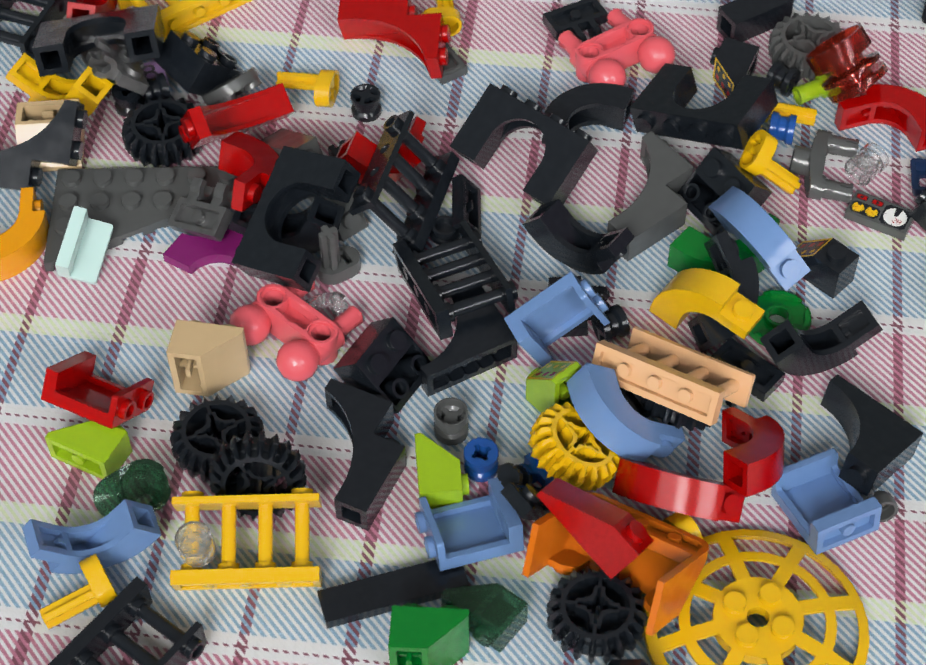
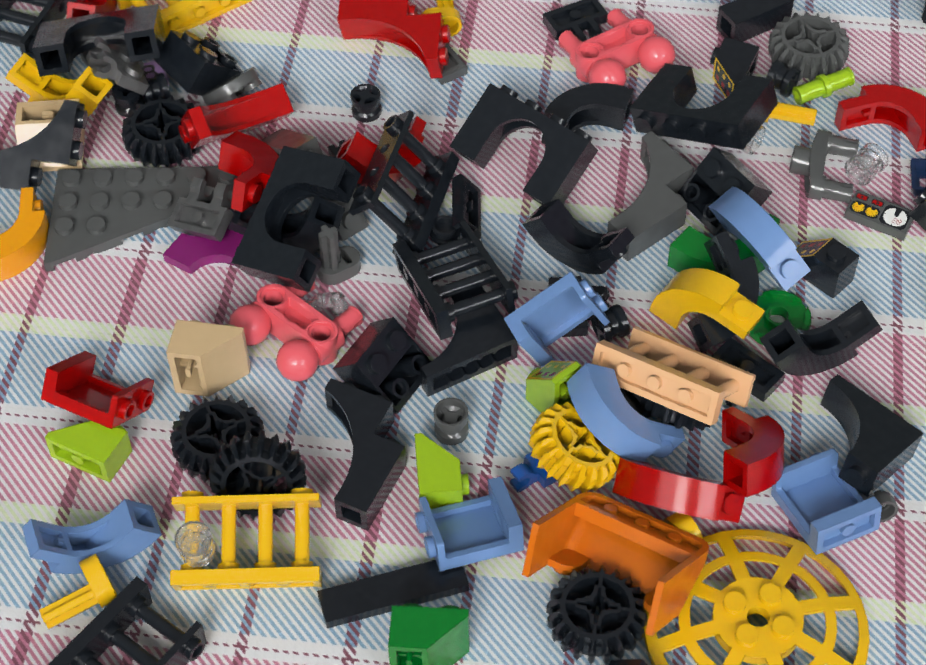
(83, 247): light aqua panel -> none
(136, 481): clear green piece -> none
(323, 84): yellow piece -> none
(478, 468): blue wheel -> none
(493, 612): clear green slope -> none
(520, 492): black hinge -> none
(601, 528): red slope -> none
(758, 161): yellow piece -> none
(783, 127): blue wheel -> none
(849, 68): clear red wheel -> none

